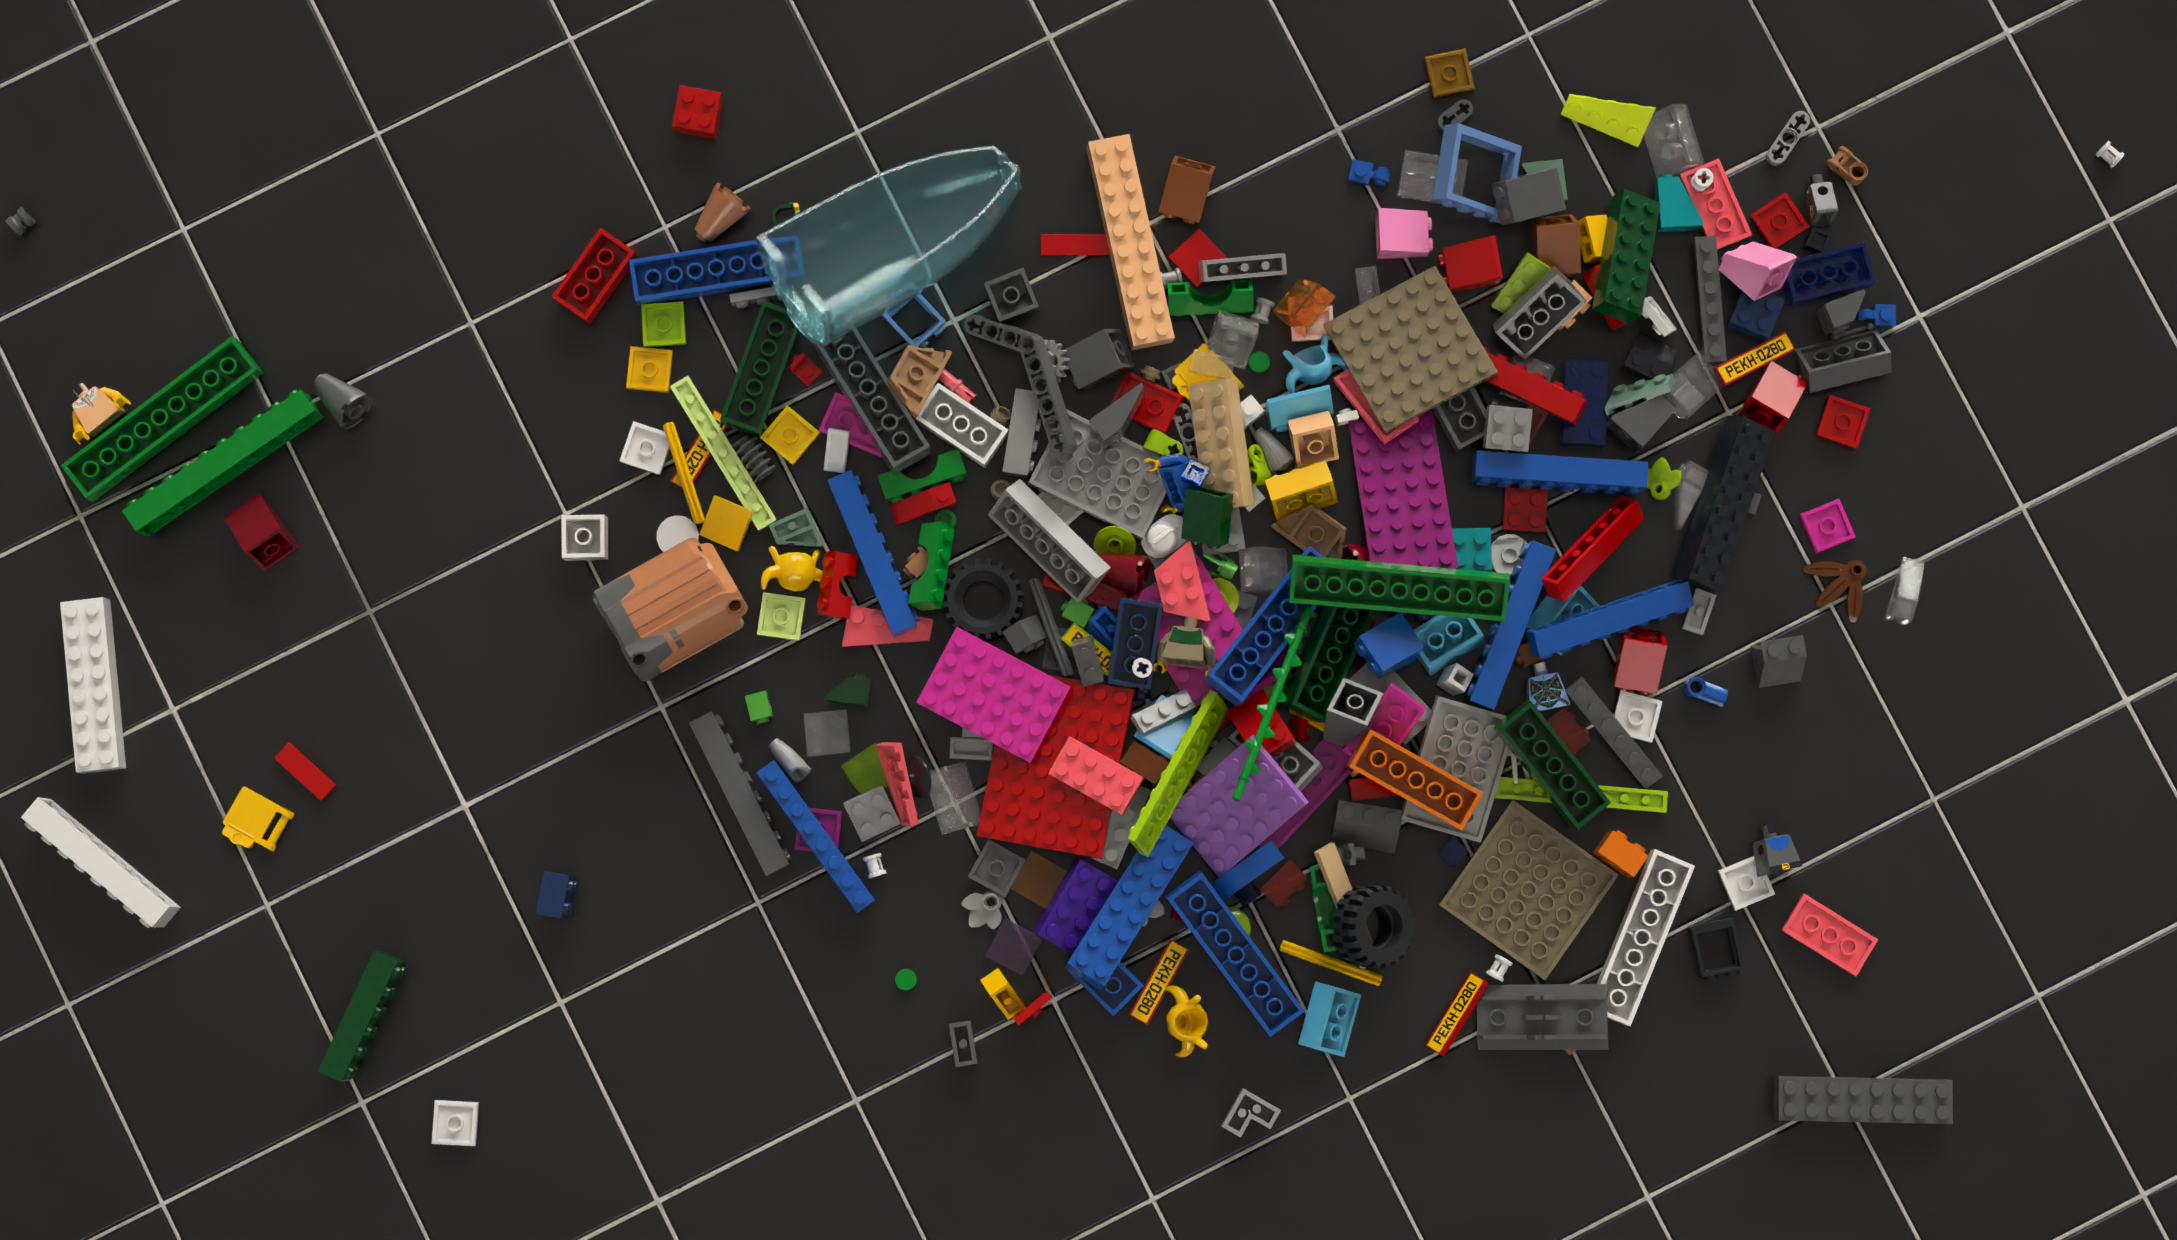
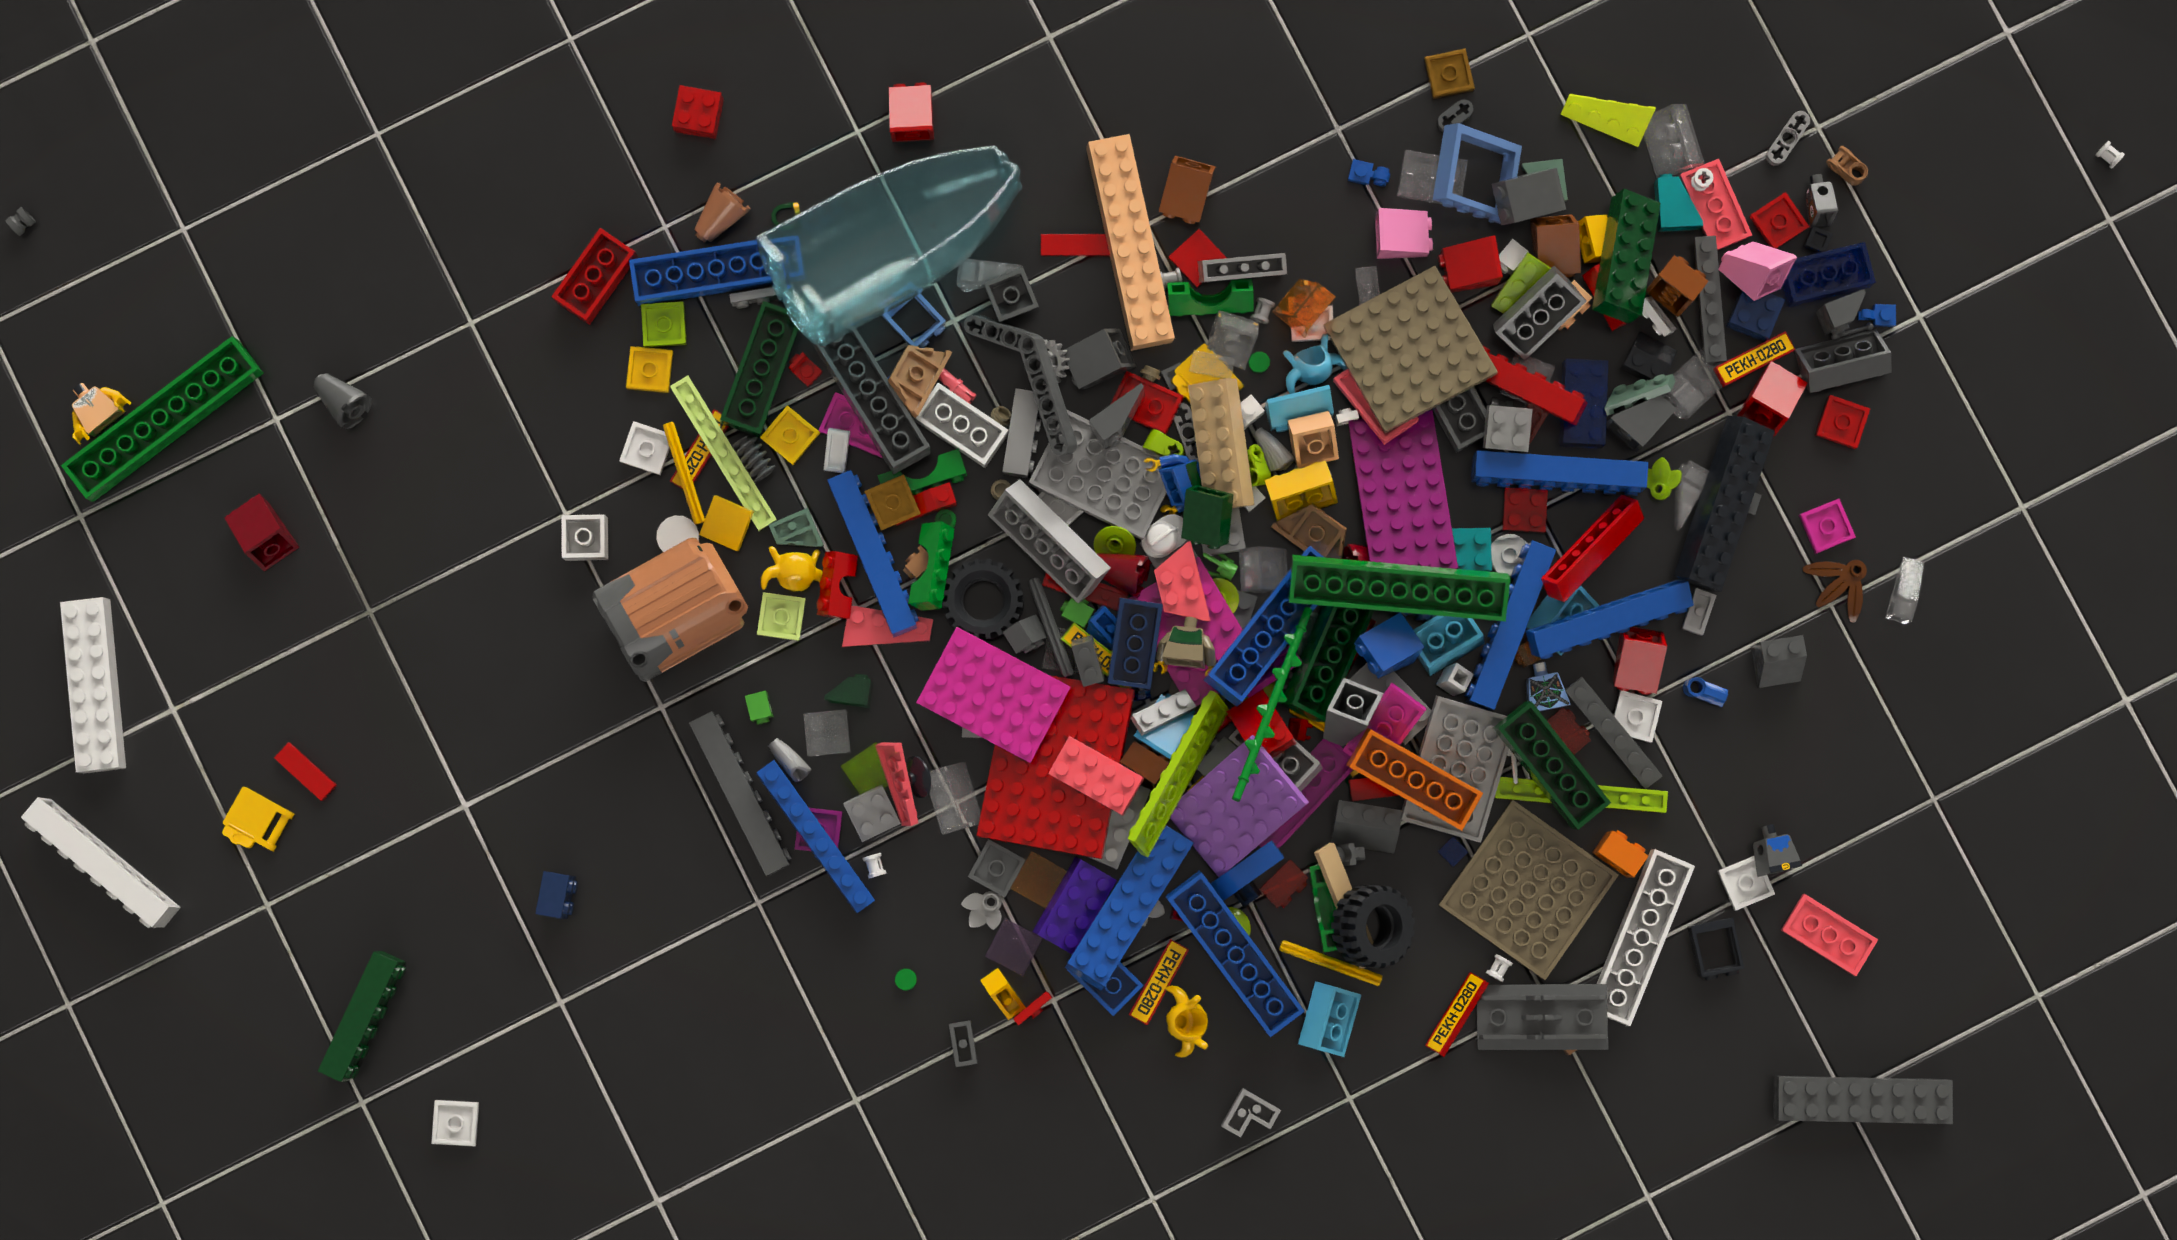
(222, 463): green brick -> none
(892, 502): none -> pearl gold tile
(911, 112): none -> slope
(970, 748): light grey tile -> none
(974, 273): none -> clear slope
(1148, 669): white bush -> none
(1195, 474): clear blue plate -> none
(1511, 256): none -> white brick
(1677, 285): none -> dark orange brick

